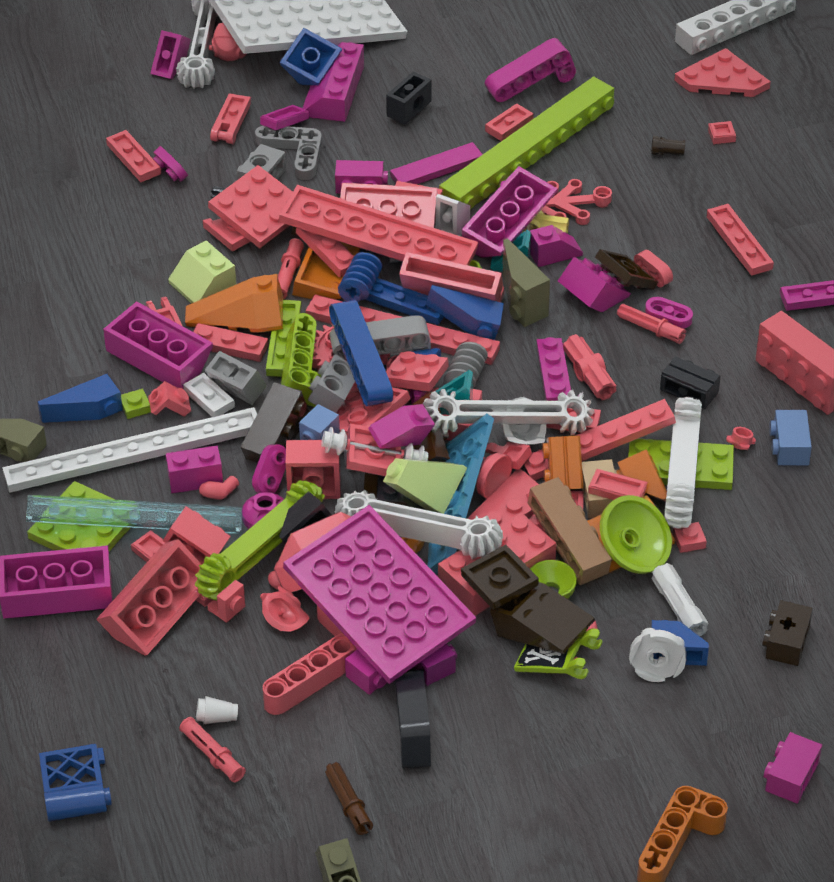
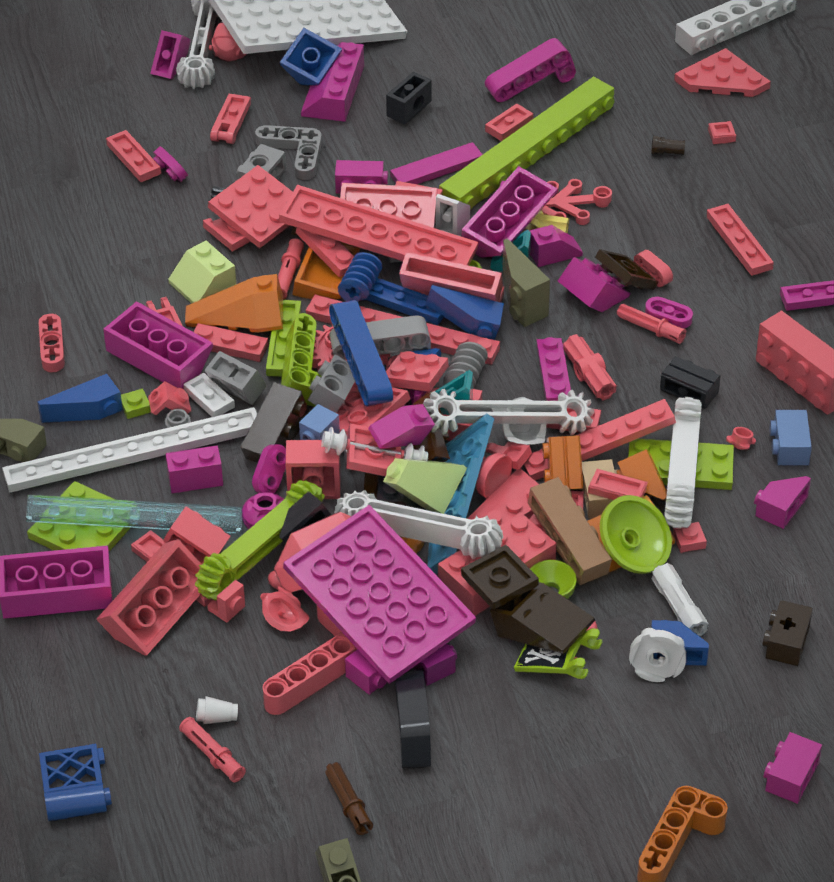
(56, 349): none -> coral beam
(177, 417): none -> light grey plate
(218, 490): coral arm -> none
(284, 117): dark pink tile -> none
(781, 500): none -> dark pink slope

